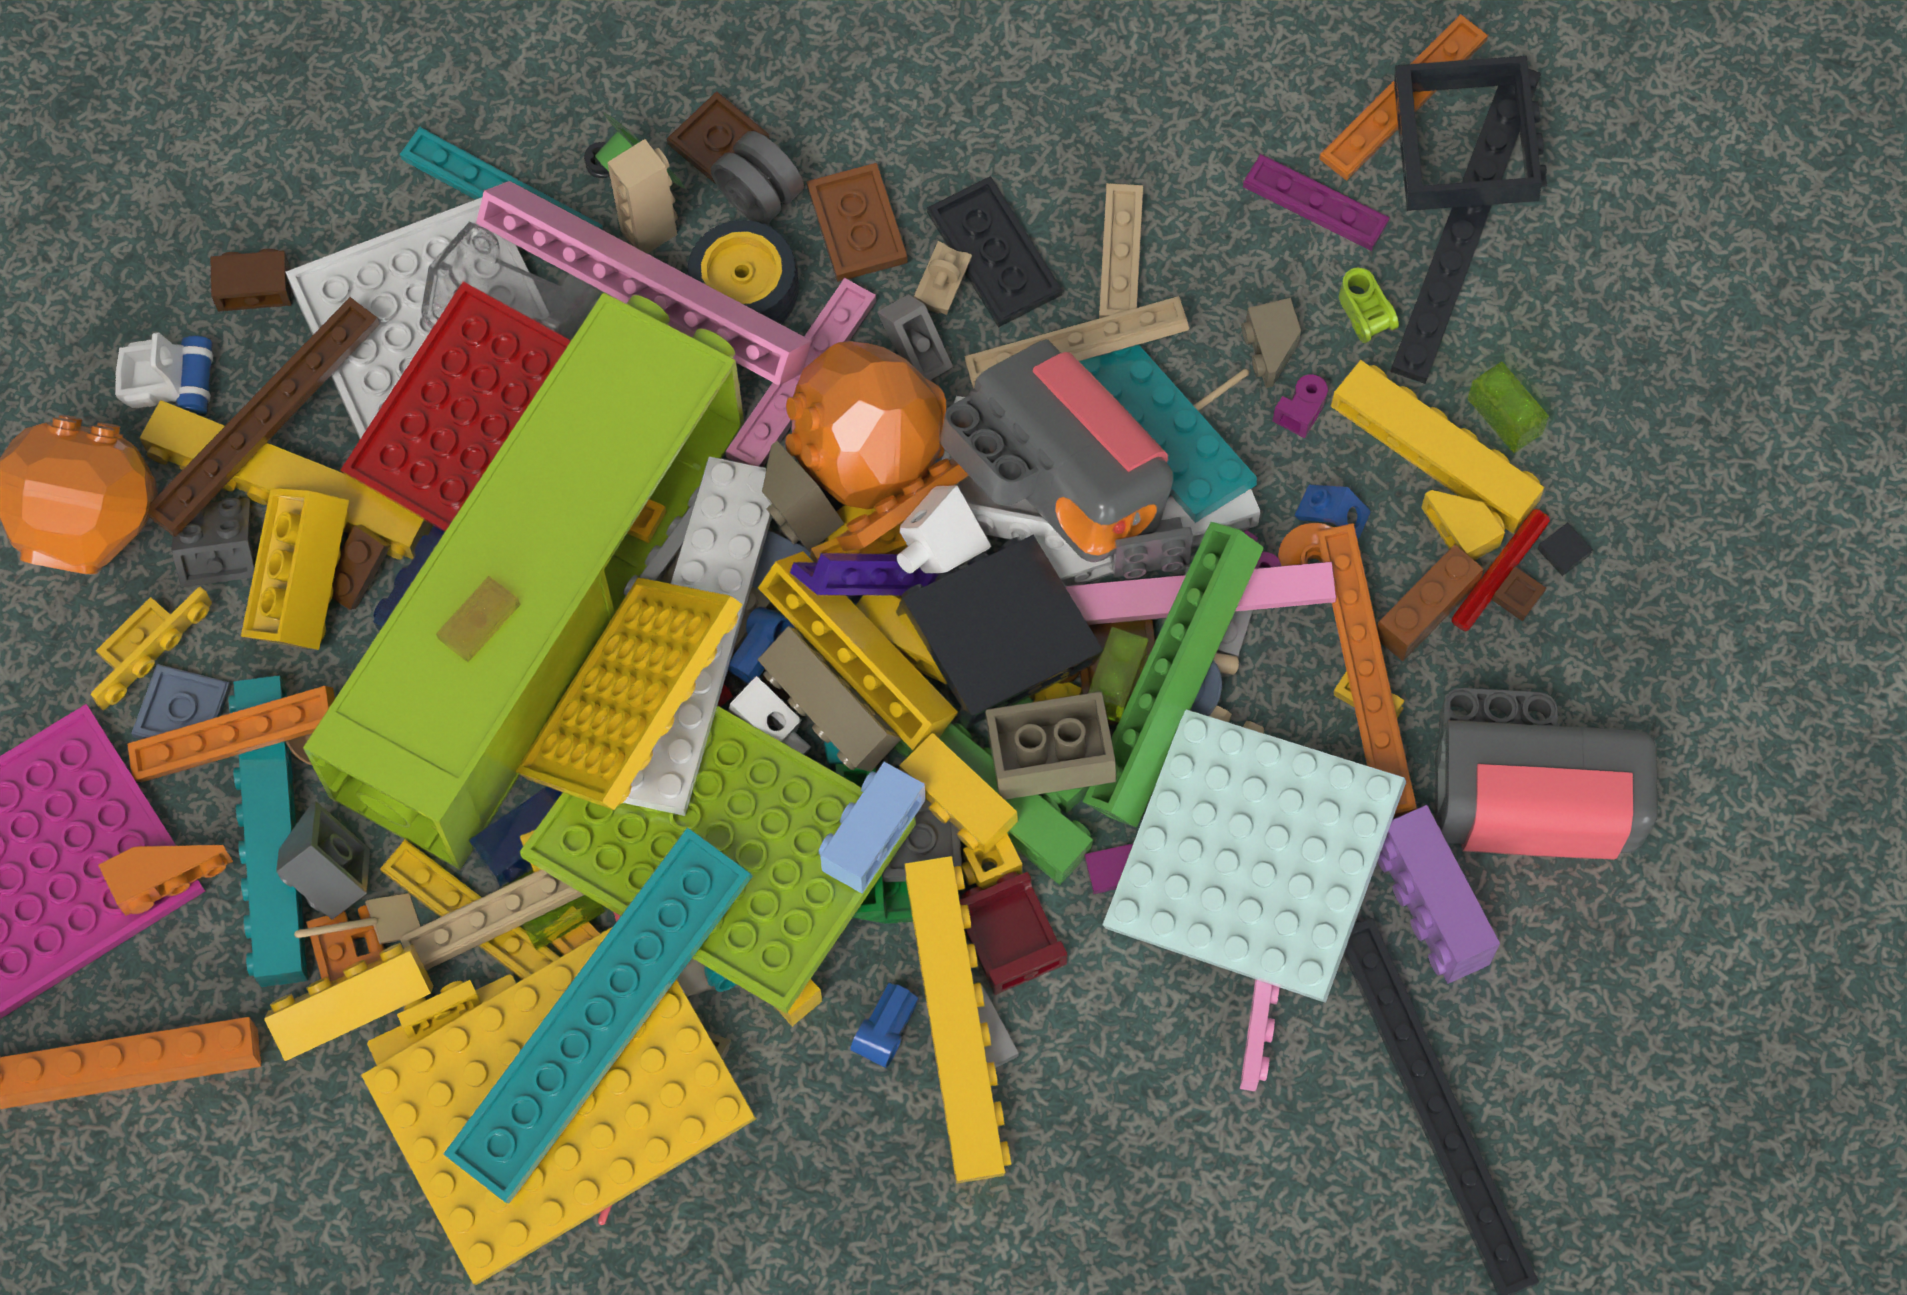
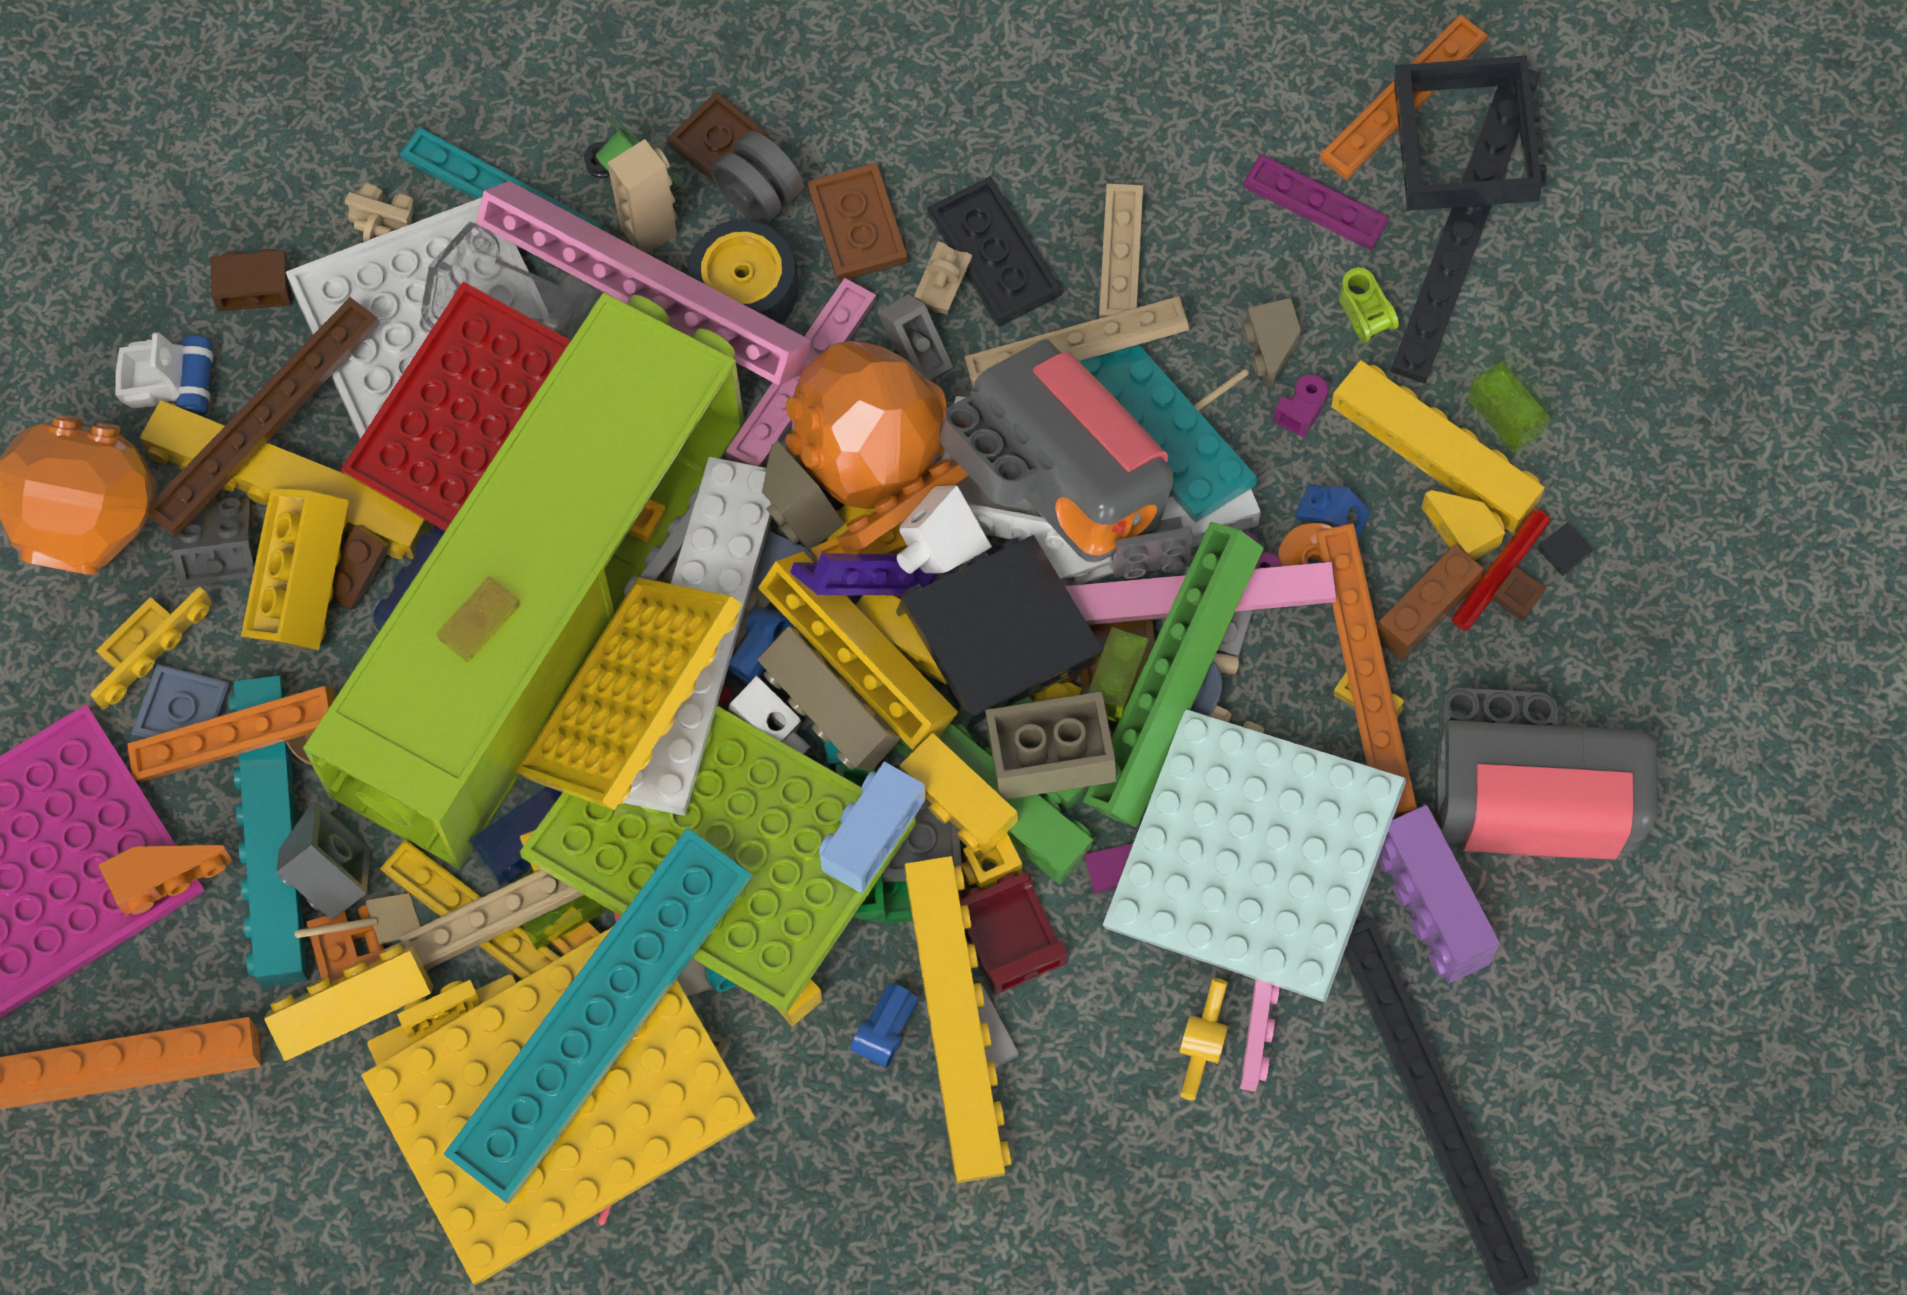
(376, 217): none -> tan hips
(1203, 1039): none -> yellow piece

